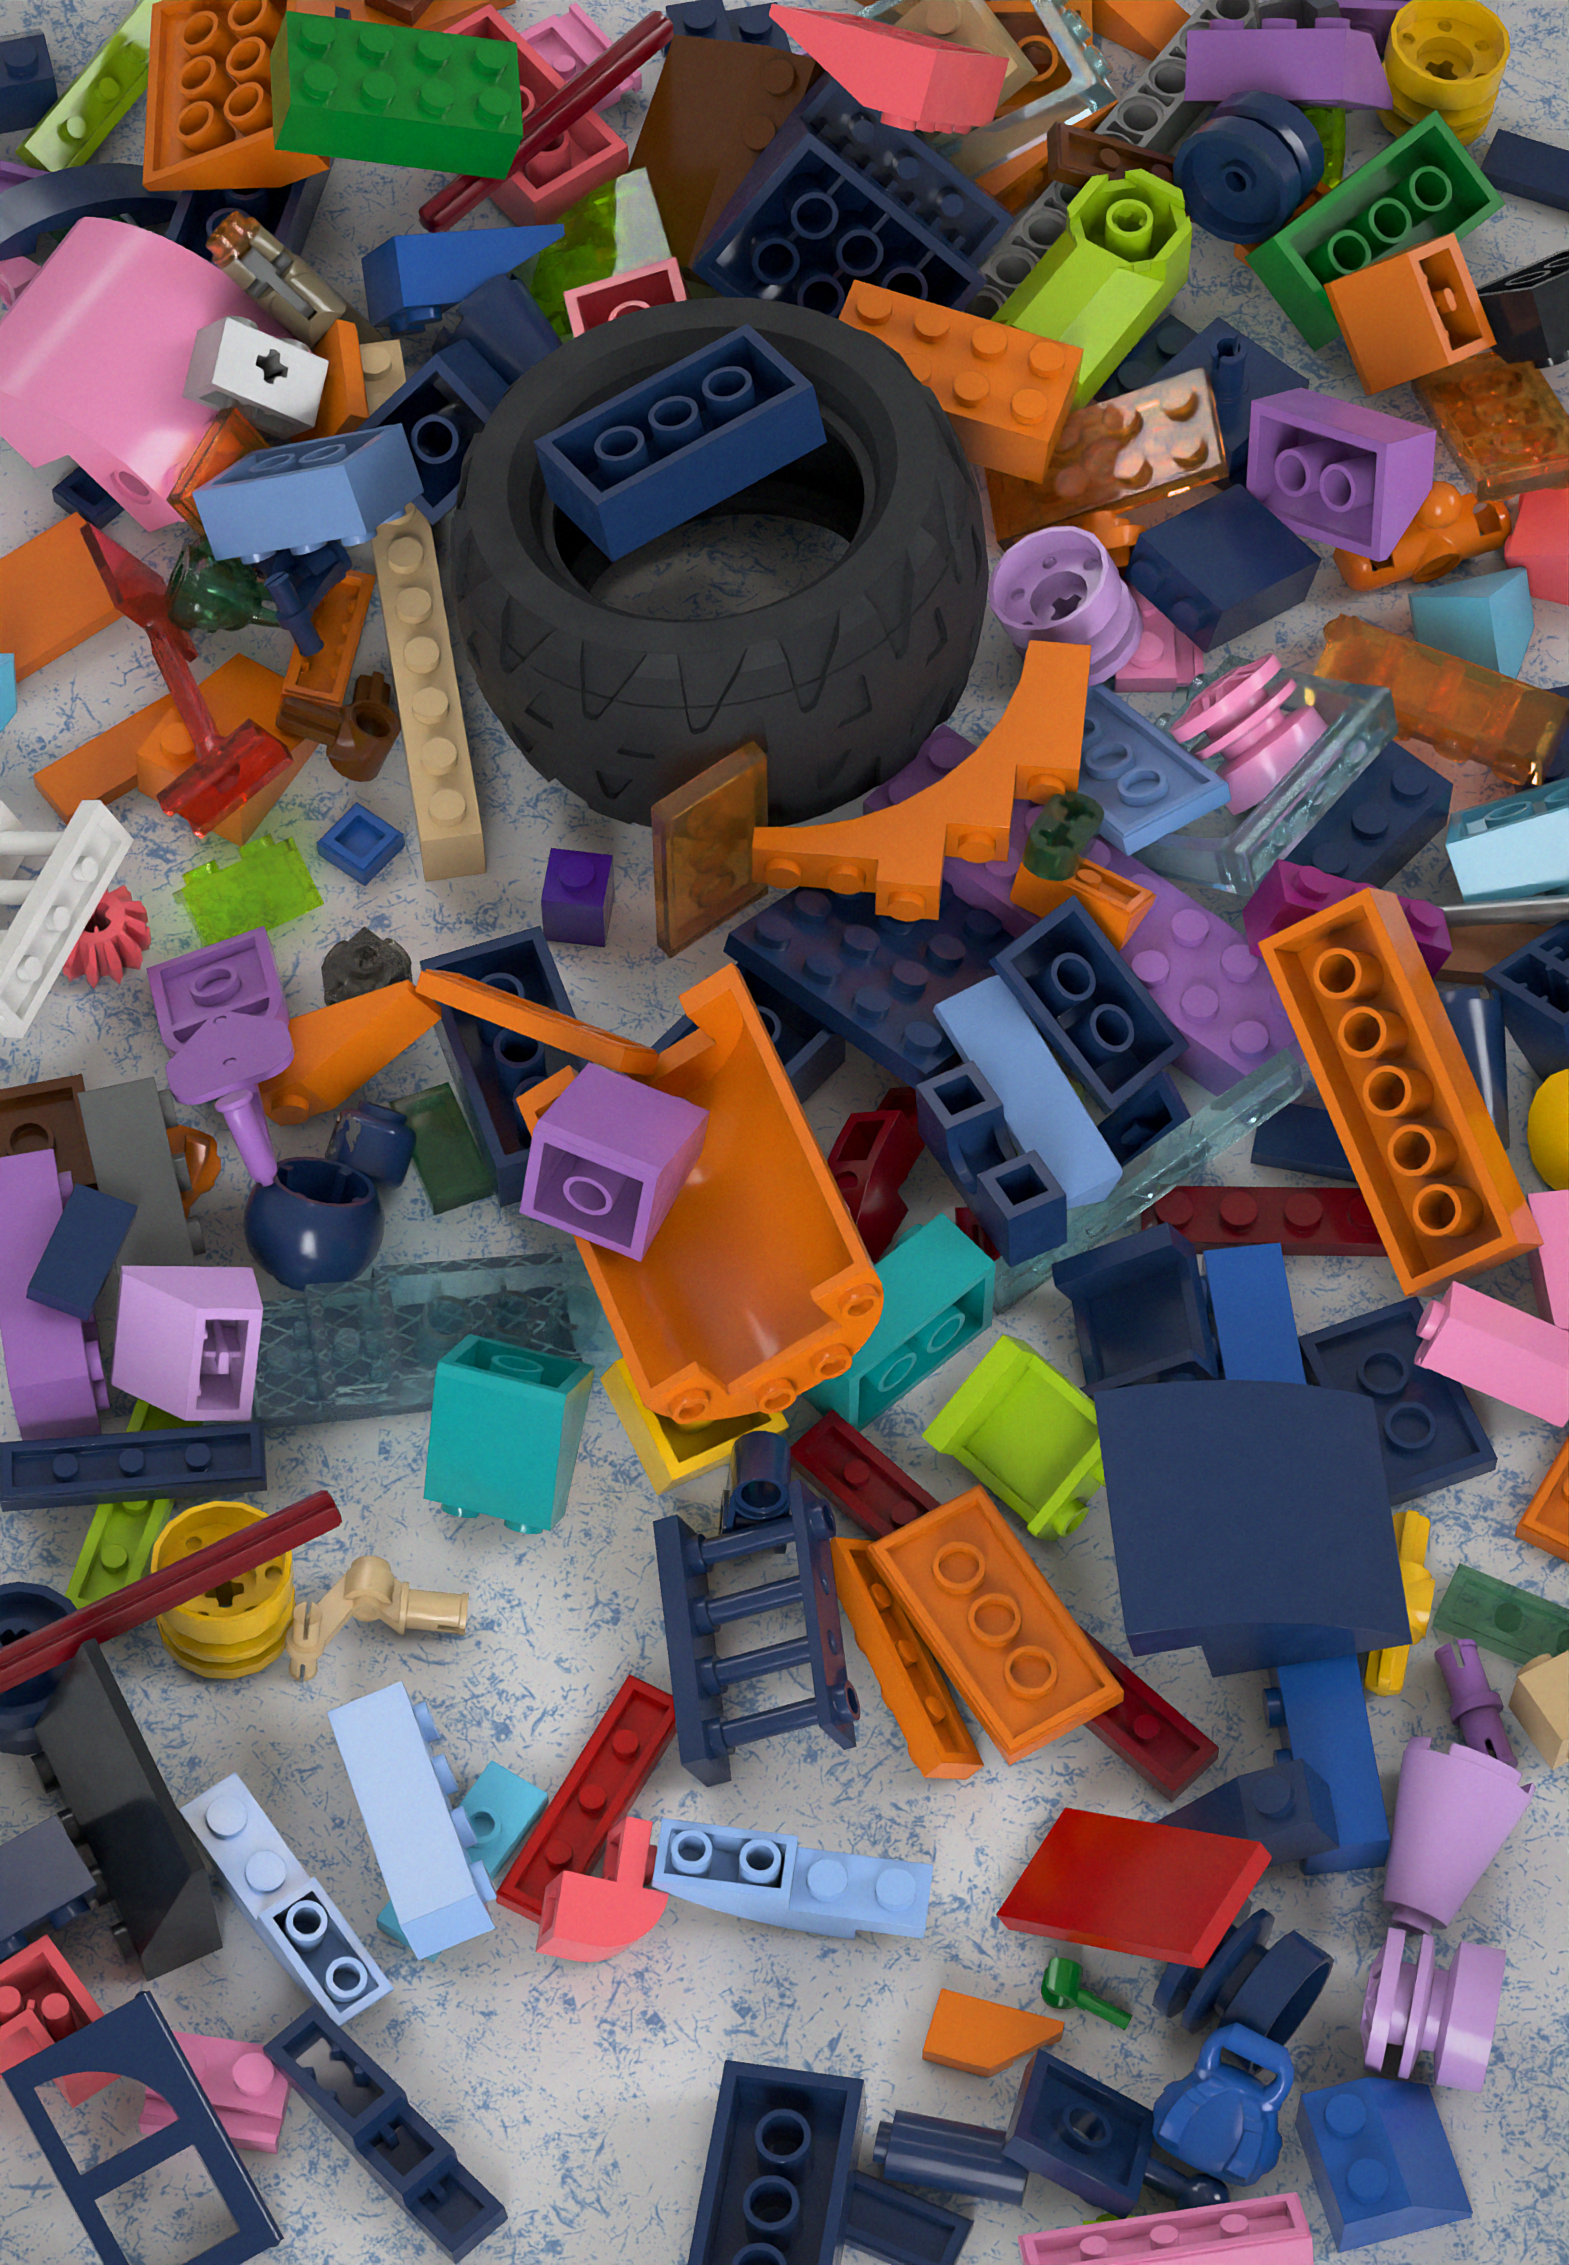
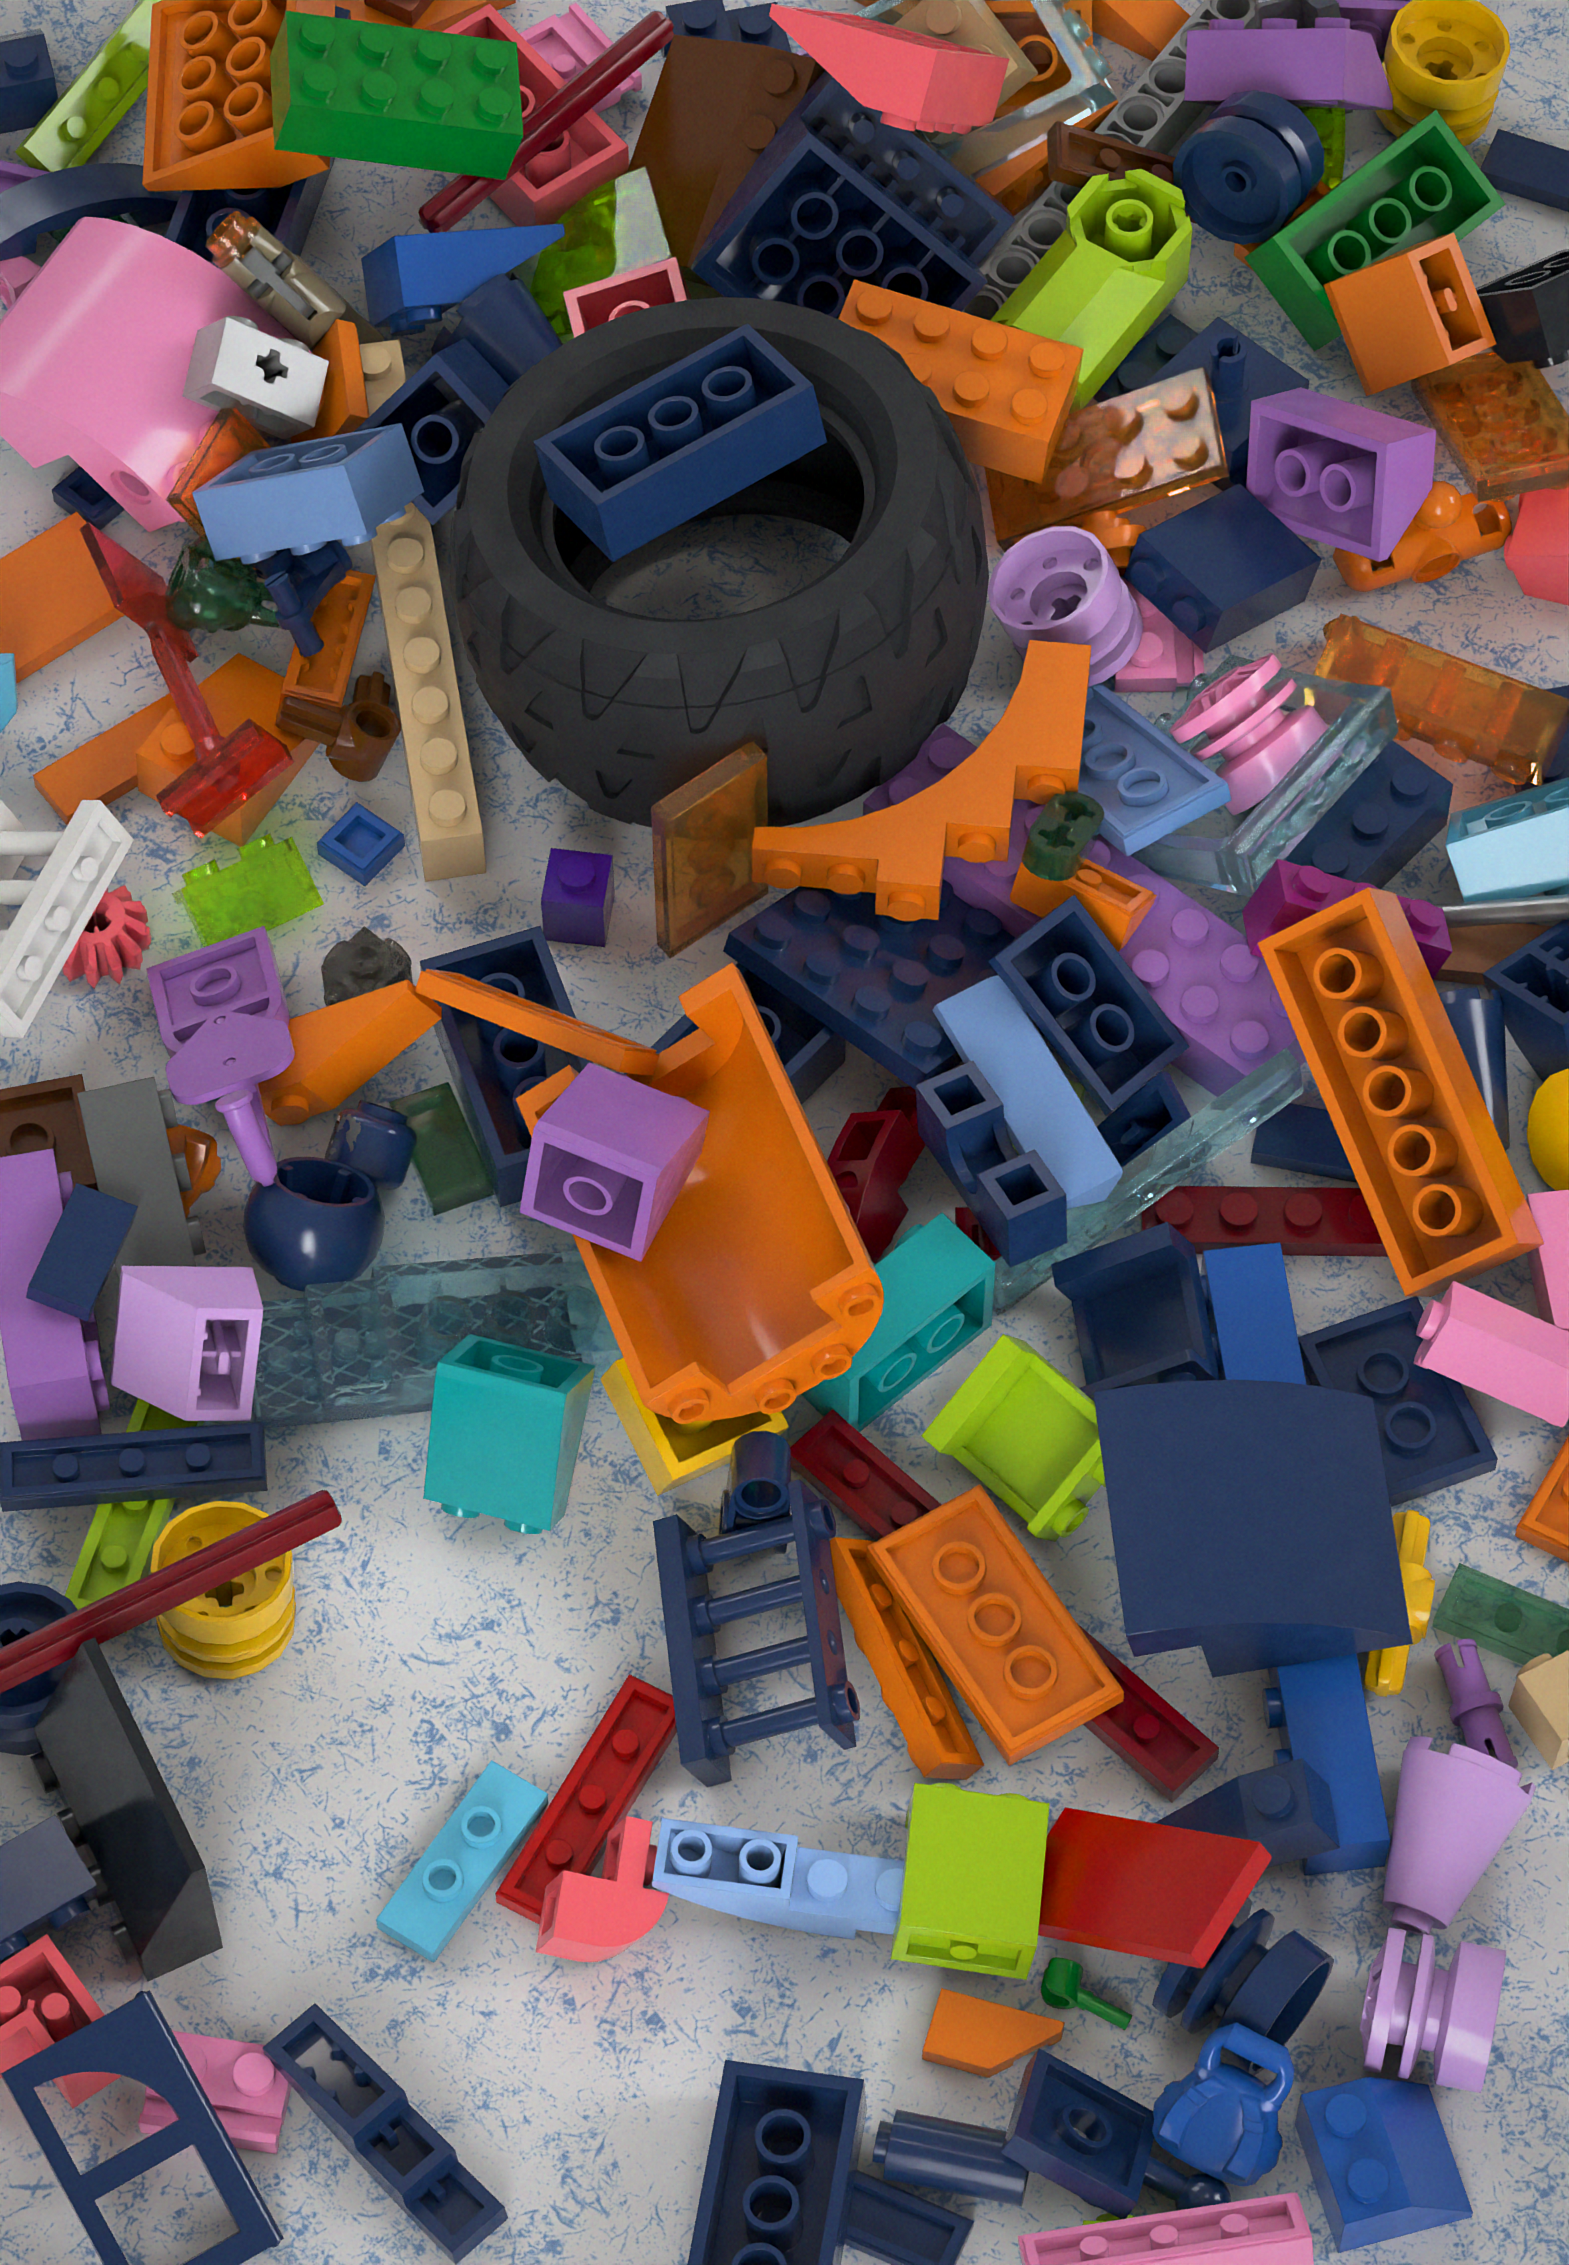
(283, 1902): light blue slope -> none
(368, 1594): tan pin -> none
(412, 1821): light blue brick -> none
(971, 1880): none -> lime panel
(1478, 619): medium azure slope -> none

